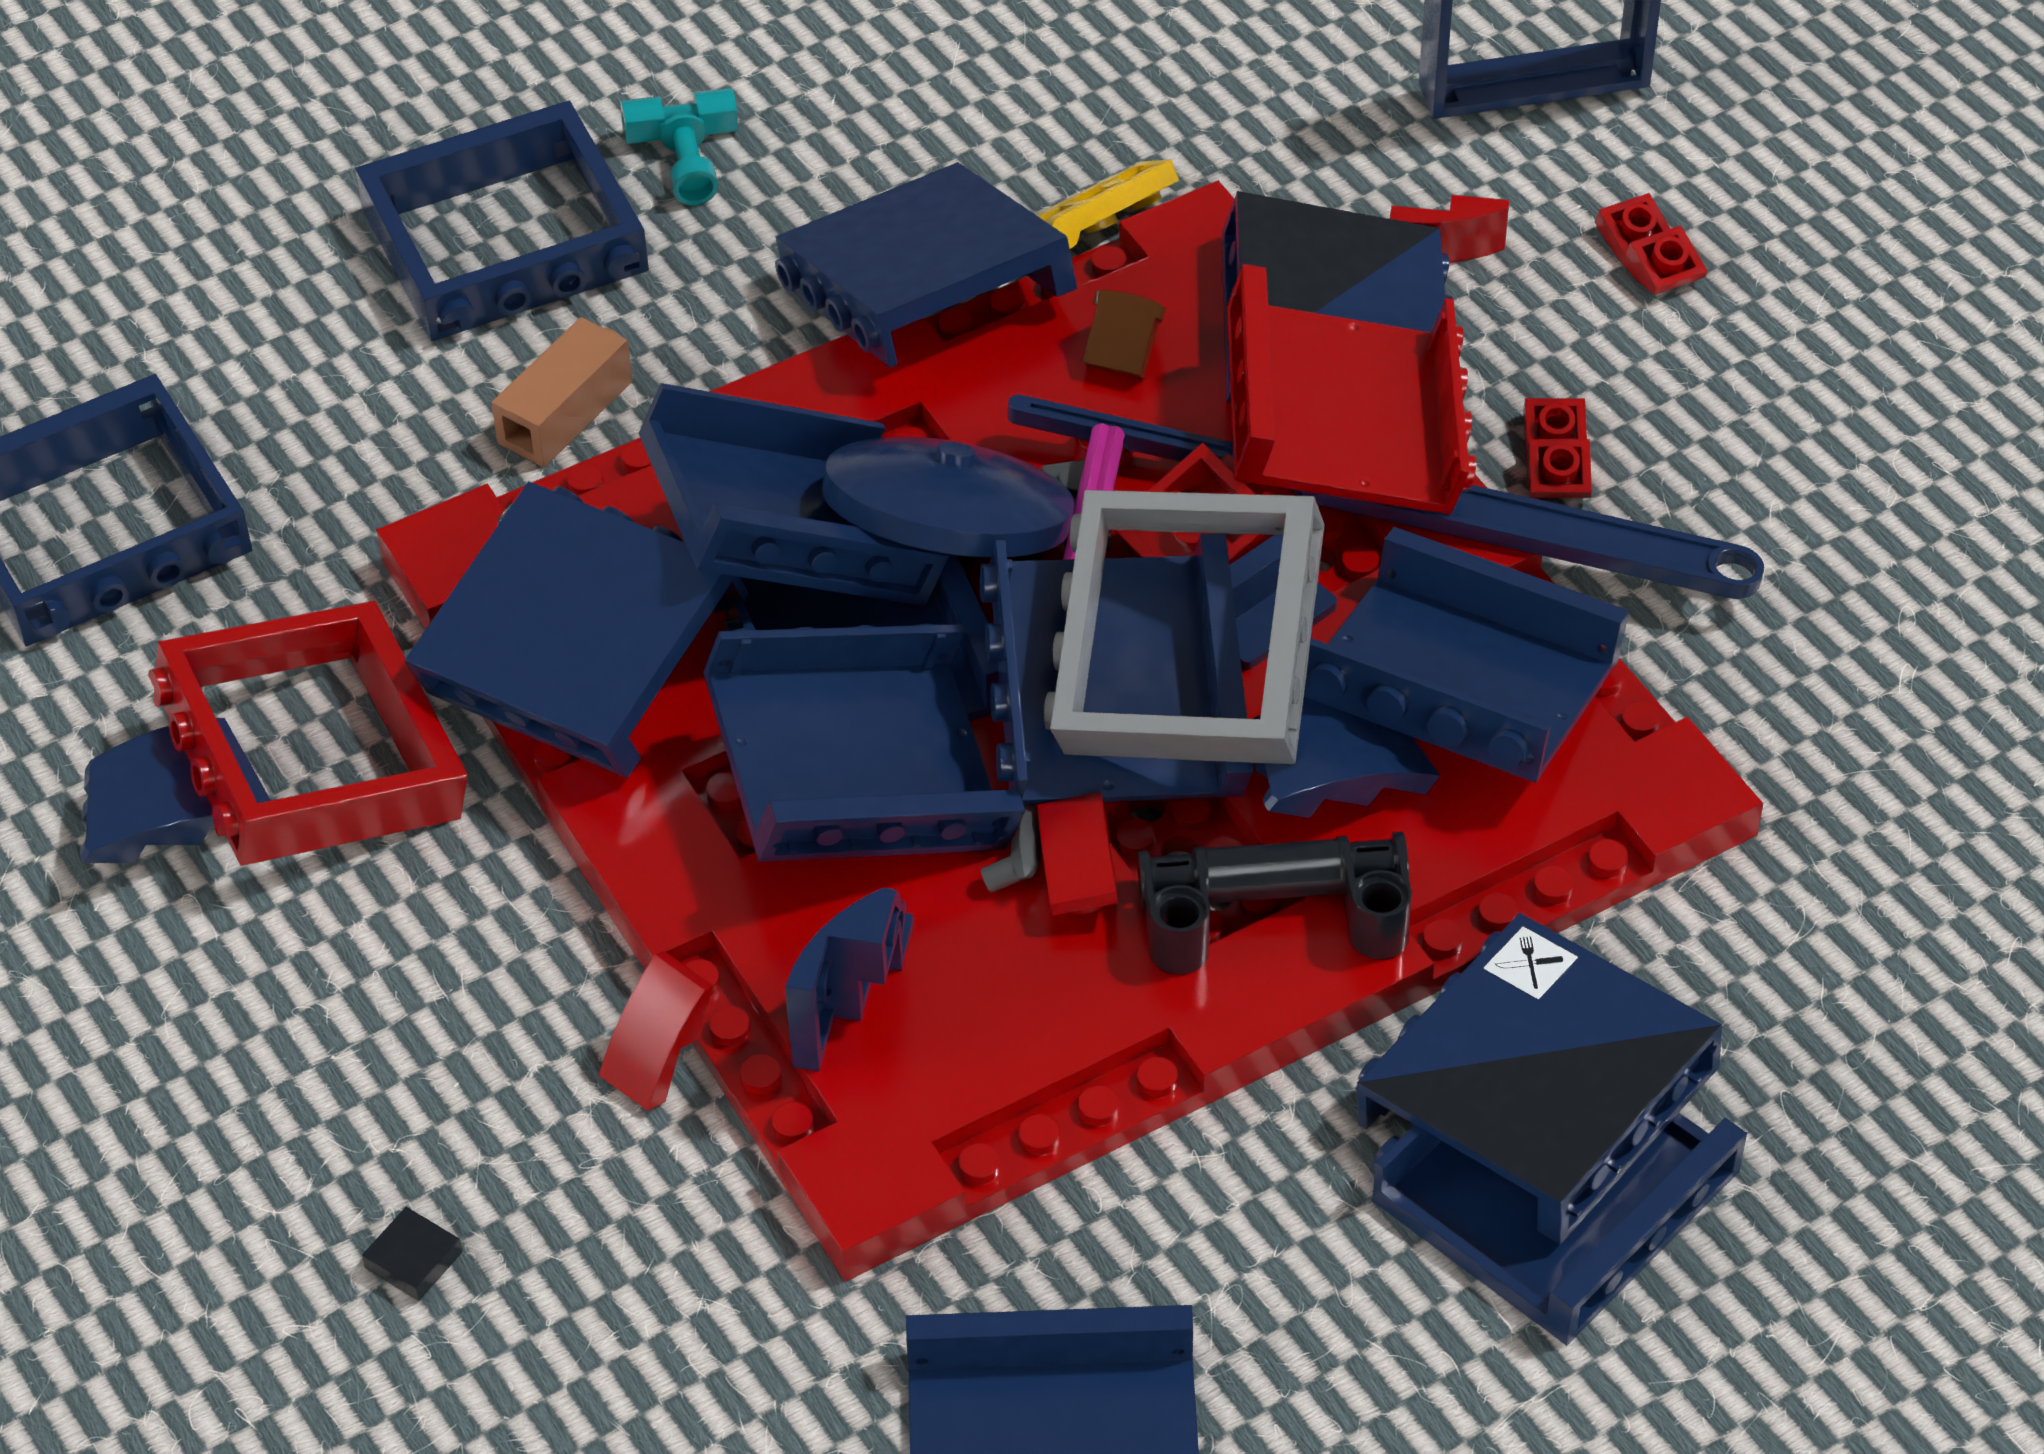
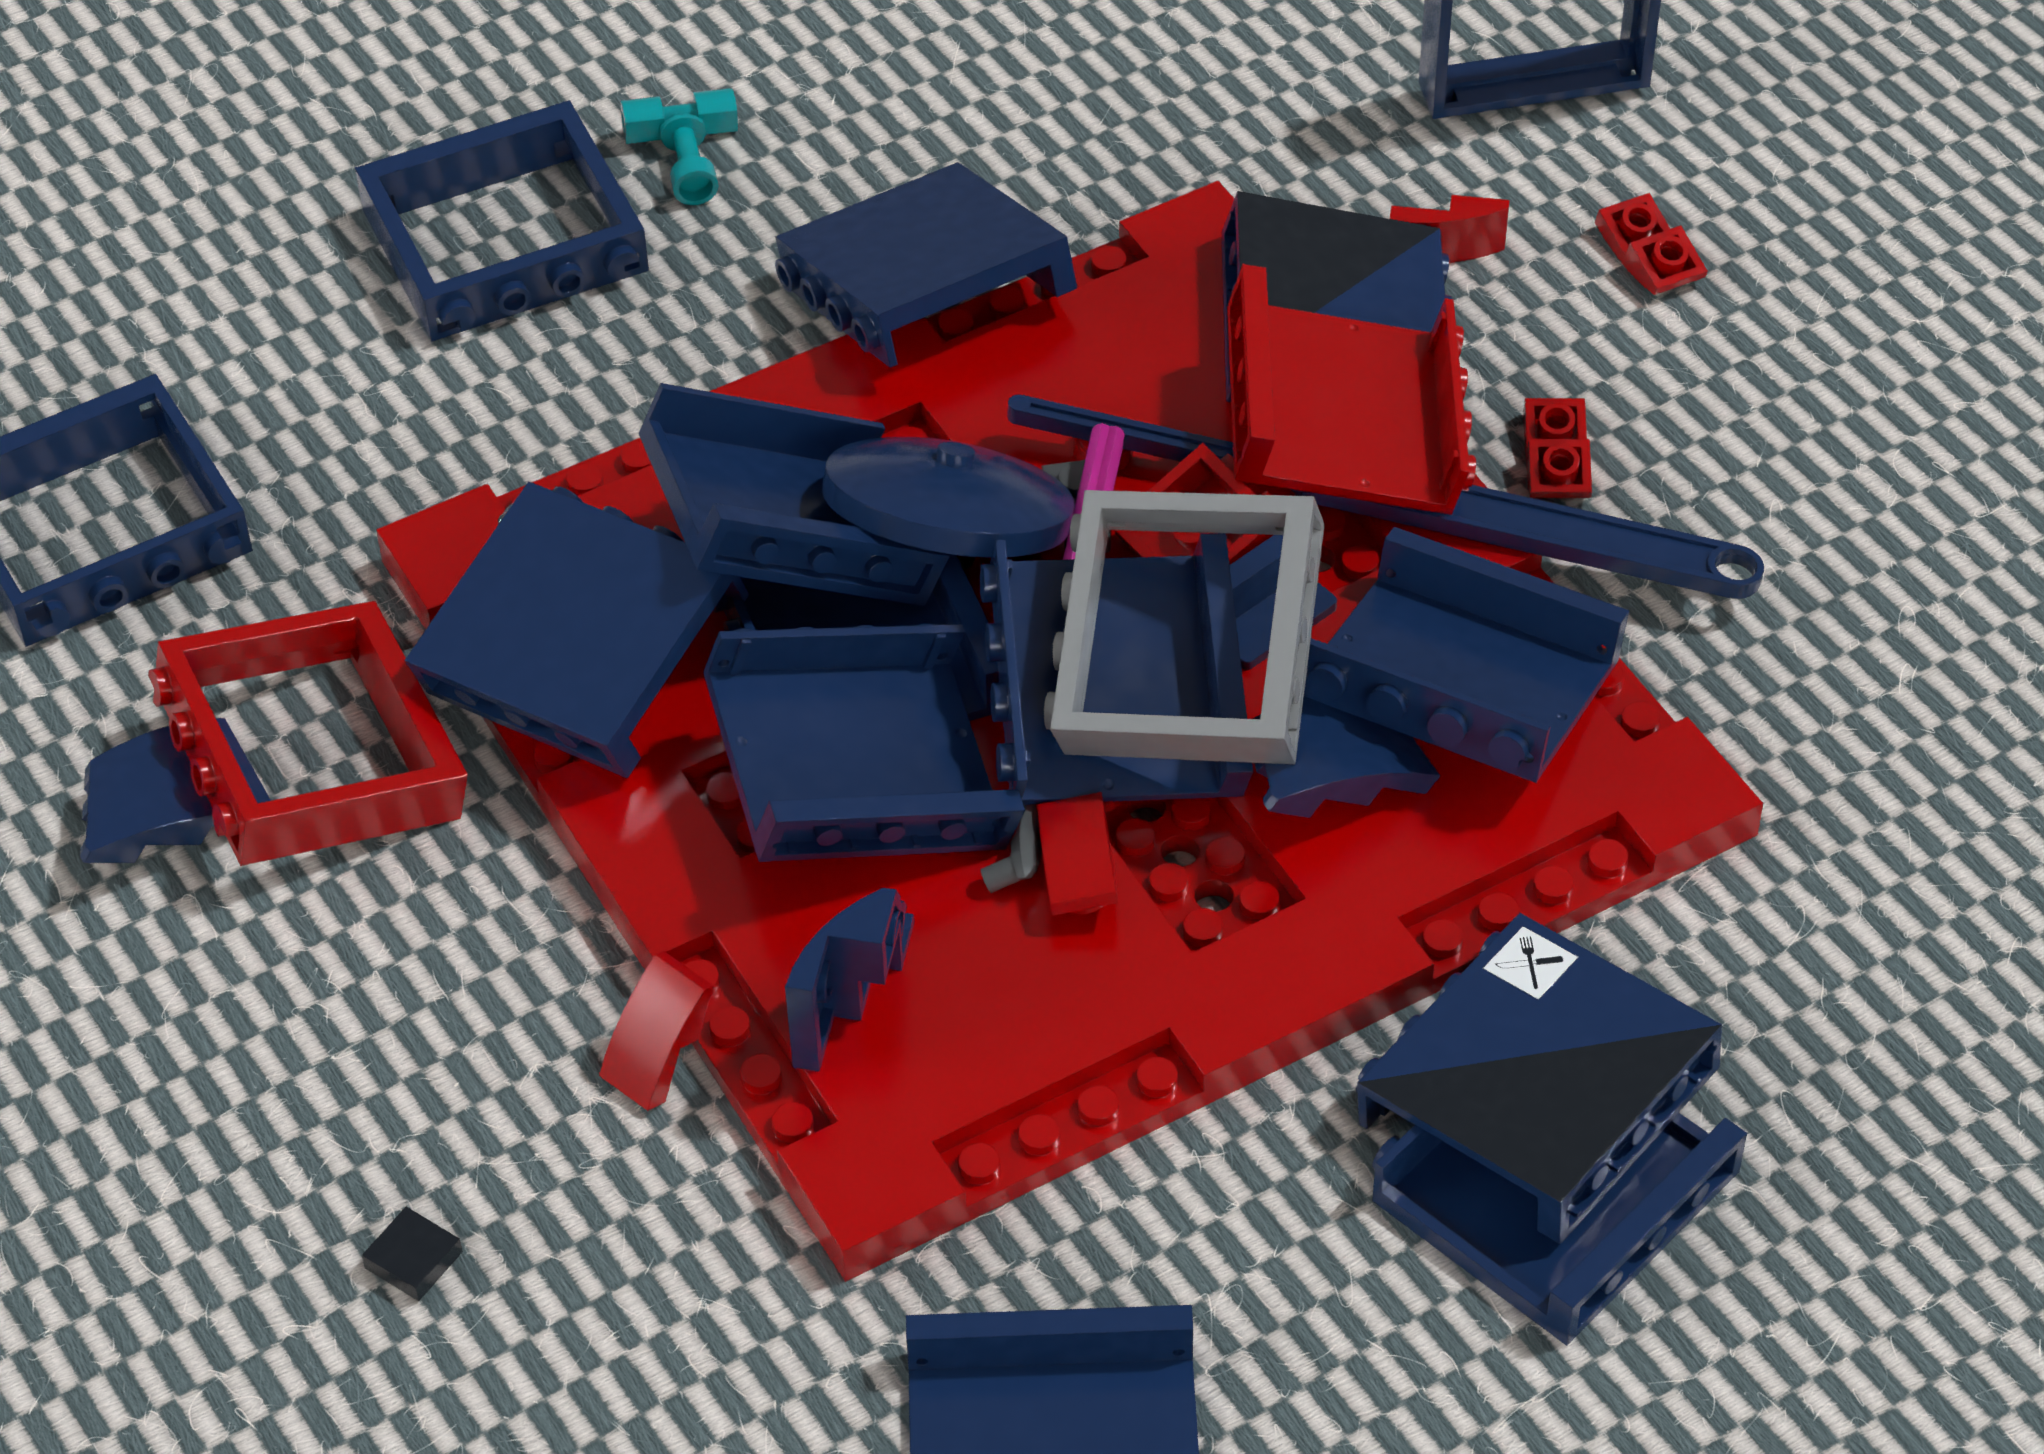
(562, 391): nougat brick -> none
(1097, 205): yellow plate -> none
(1122, 333): reddish brown tile -> none
(1366, 873): black piece -> none

